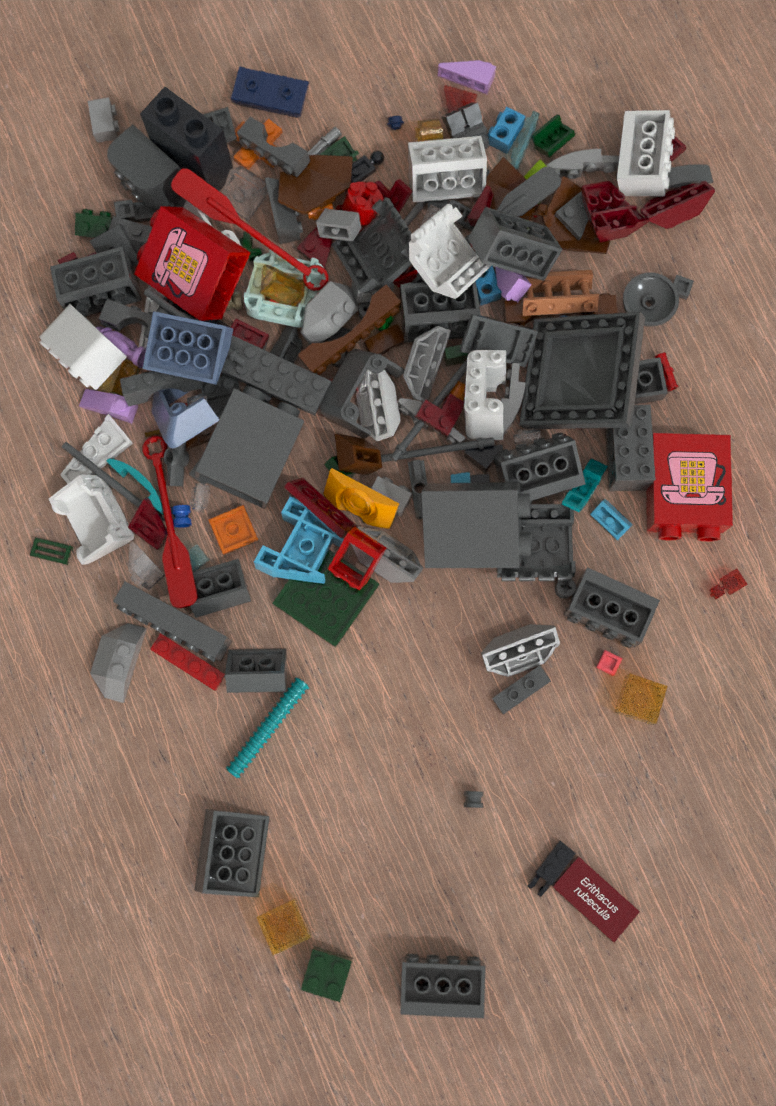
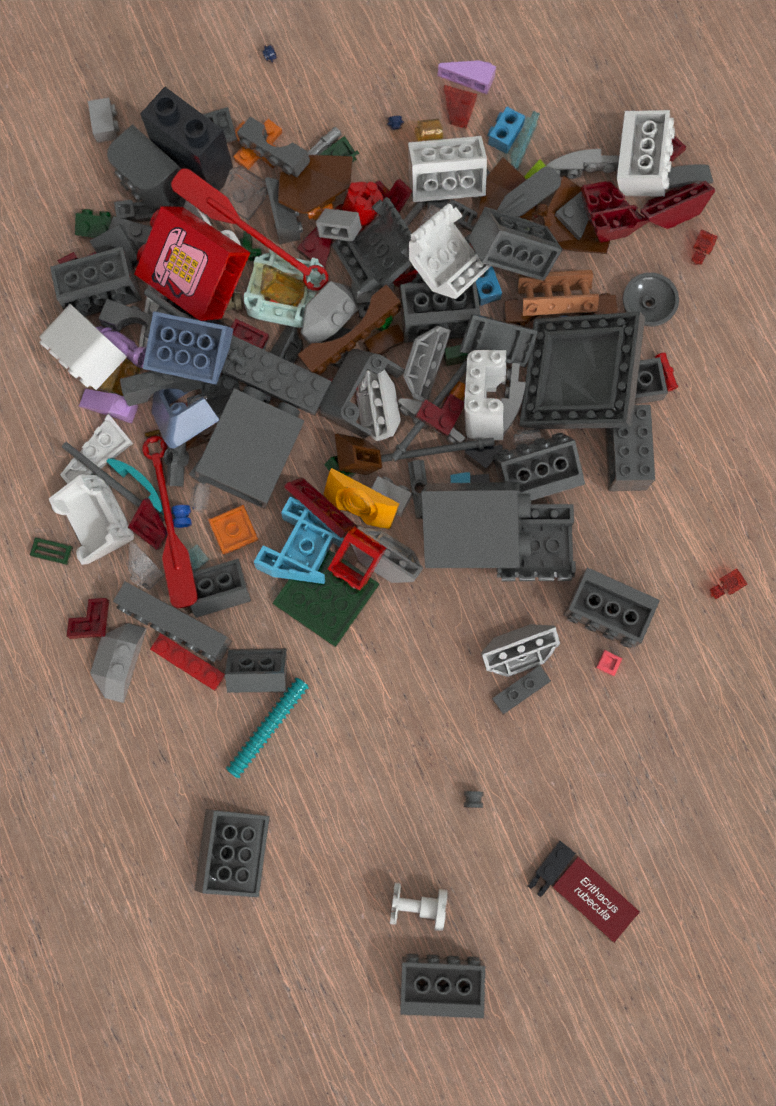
(93, 624): none -> dark red plate
(269, 53): none -> dark blue plate
(269, 92): dark blue container -> none
(284, 926): clear yellow brick -> none
(326, 974): dark green brick -> none
(365, 167): black plate -> none
(428, 907): none -> white piece
(466, 123): dark grey hips -> none
(483, 201): dark red slope -> none
(512, 284): lavender slope -> none
(552, 136): dark green bracket -> none
(564, 592): dark grey wheel -> none
(579, 496): teal slope -> none
(611, 519): medium azure slope -> none
(641, 699): clear yellow container -> none
(683, 286): dark grey plate -> none
(690, 486): red brick -> none
(704, 243): none -> clear red plate

